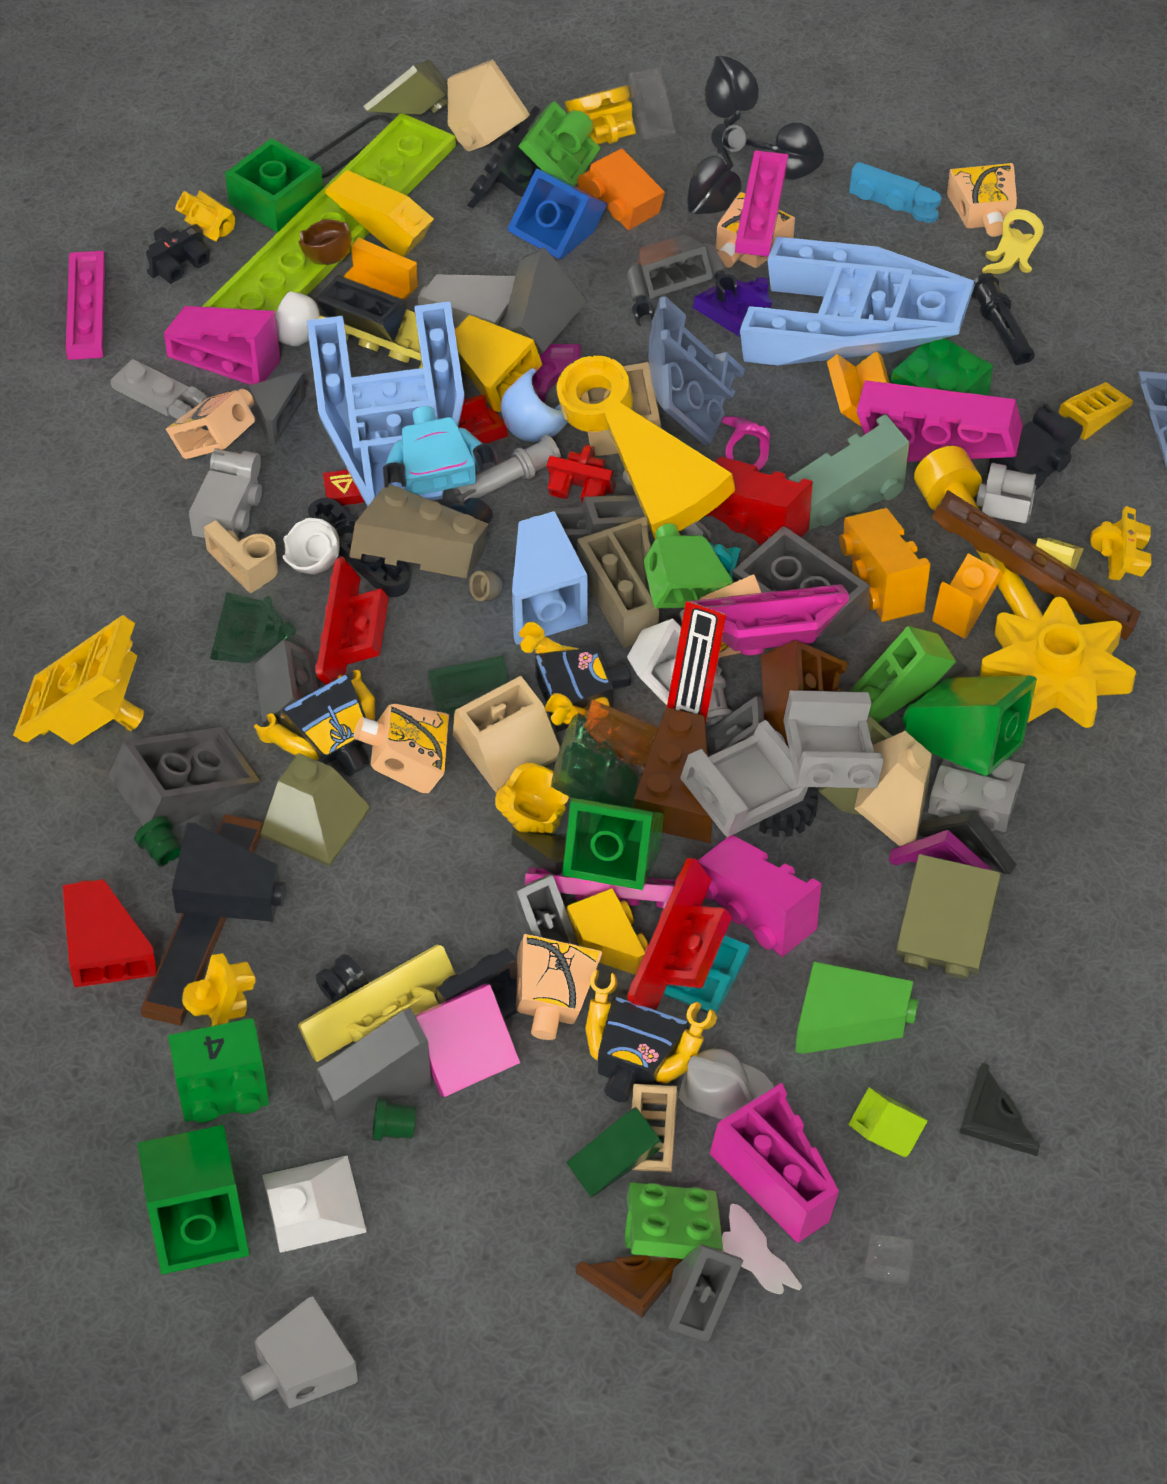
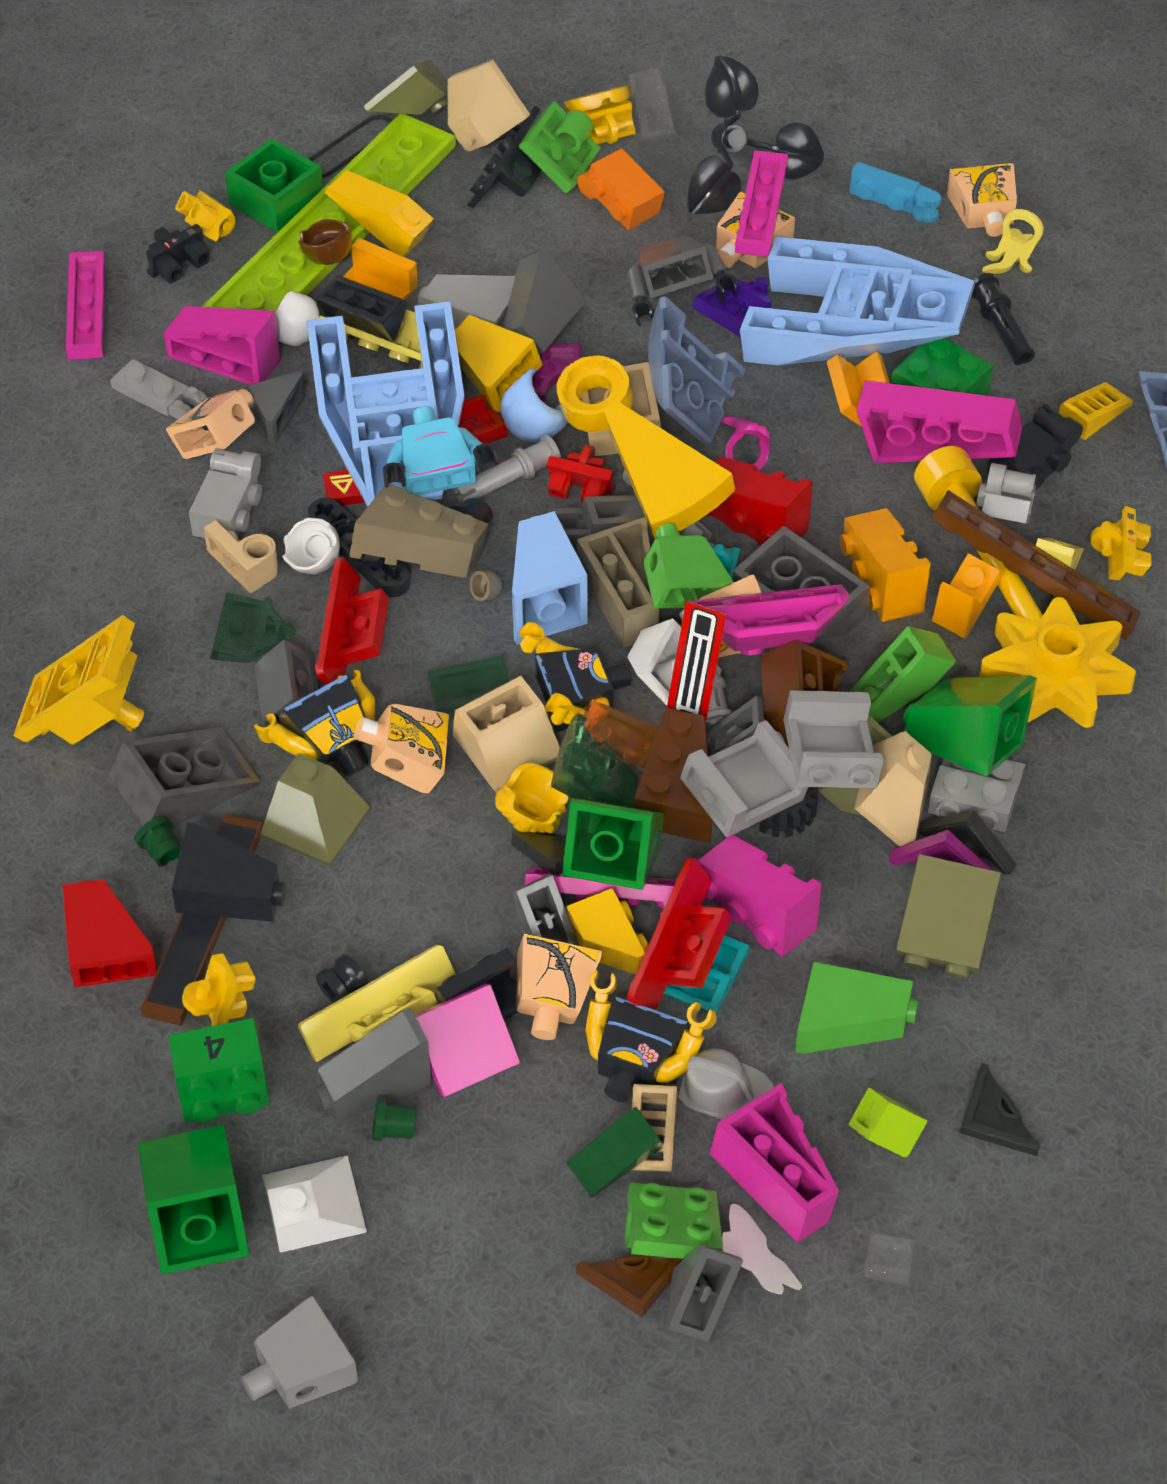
(555, 214): blue slope -> none
(857, 475): sand green wedge -> none

